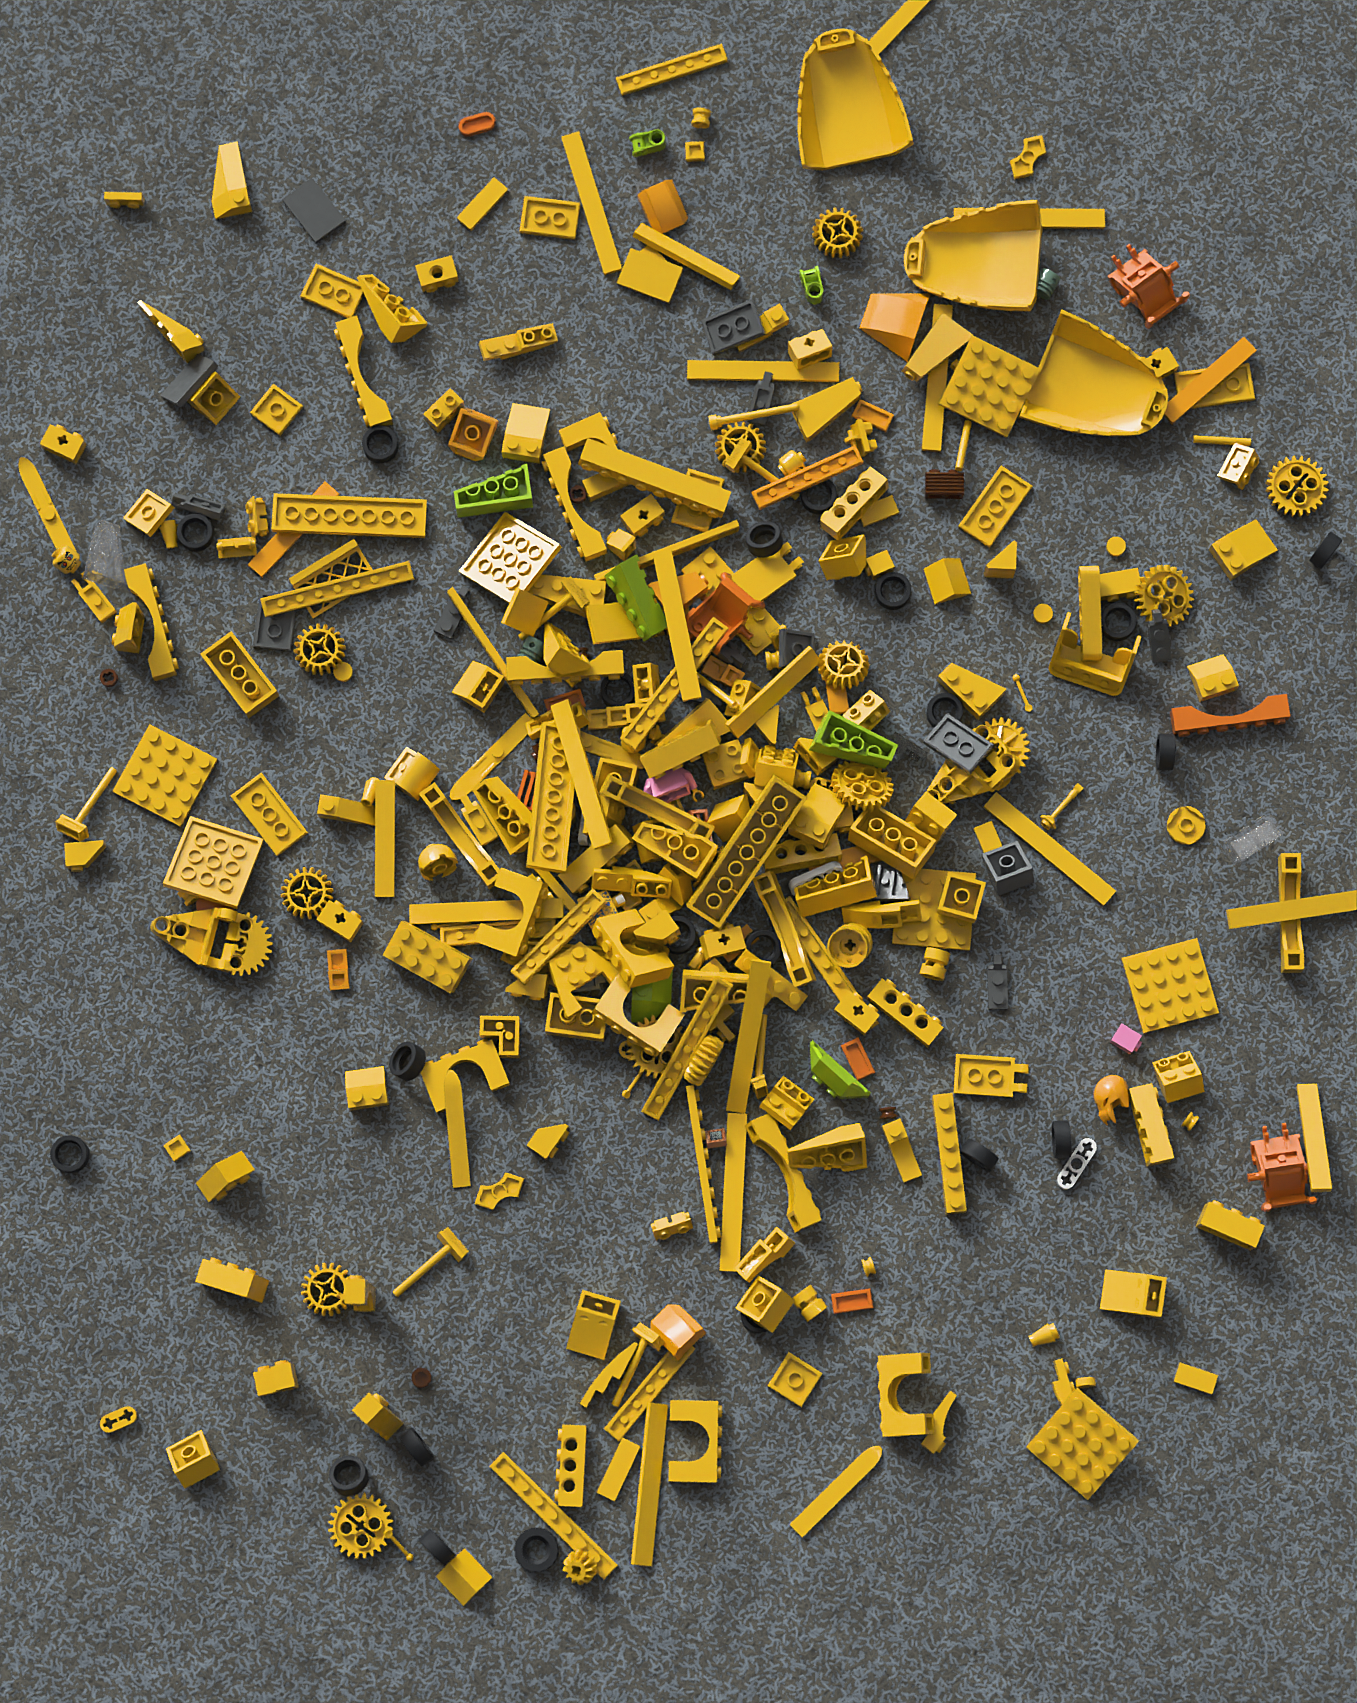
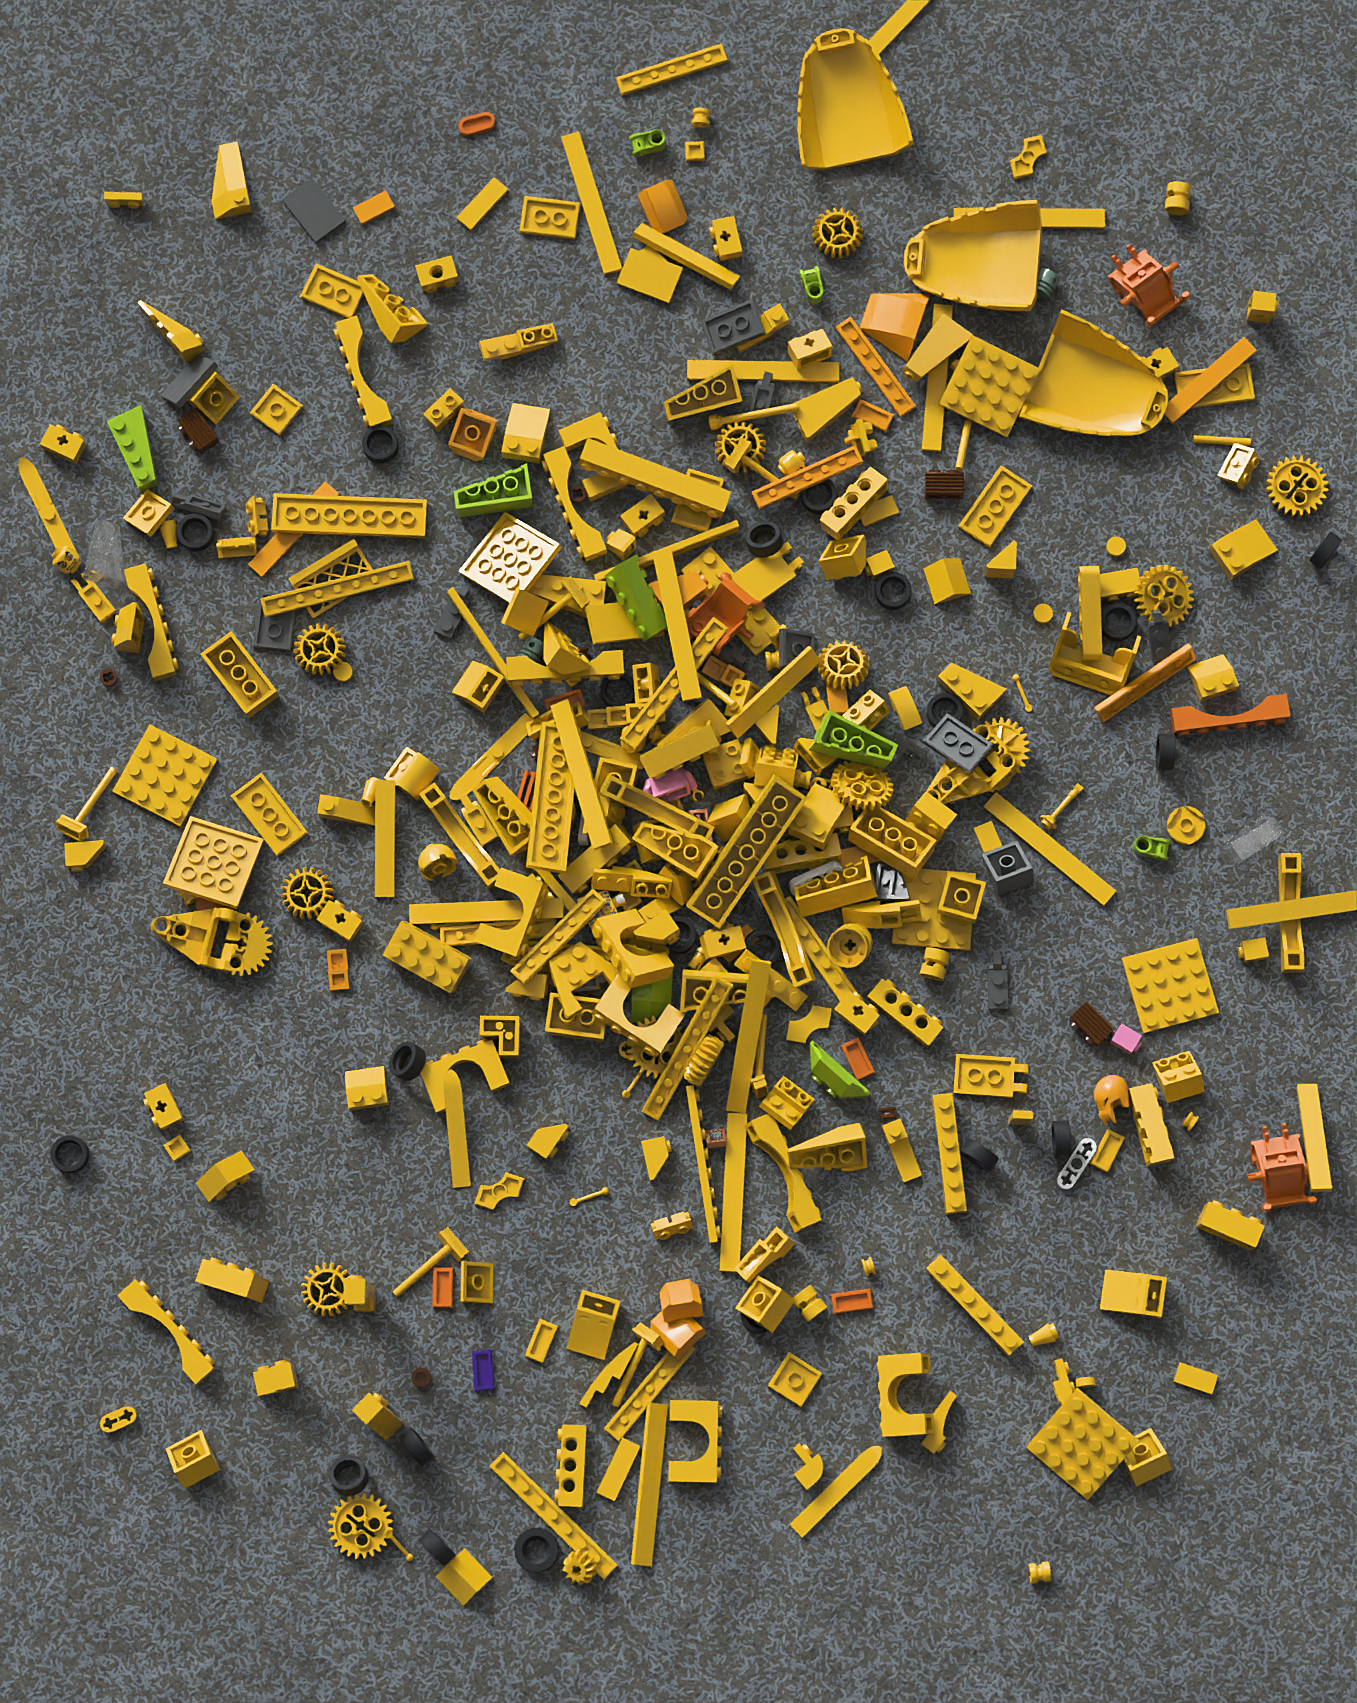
(134, 443): none -> lime wedge
(171, 1115): none -> yellow brick
(194, 1363): none -> yellow arch
(198, 431): none -> reddish brown brick
(373, 207): none -> light orange tile
(442, 1288): none -> orange tile
(477, 1282): none -> yellow slope
(483, 1370): none -> dark purple tile
(541, 1341): none -> yellow tile
(573, 1202): none -> yellow hinge
(655, 1155): none -> yellow slope
(680, 1300): none -> light orange slope
(706, 395): none -> yellow wedge
(731, 248): none -> yellow brick
(801, 1029): none -> yellow tile
(811, 1470): none -> yellow brick
(875, 367): none -> light orange tile
(905, 707): none -> yellow slope
(975, 1305): none -> yellow arch
(1020, 1117): none -> yellow tile
(1040, 1572): none -> yellow wheel
(1090, 1024): none -> reddish brown brick
(1107, 1150): none -> yellow tile
(1145, 683): none -> light orange tile
(1146, 1459): none -> yellow slope
(1153, 848): none -> lime piece
(1178, 196): none -> yellow wheel
(1253, 950): none -> yellow brick
(1262, 307): none -> yellow brick

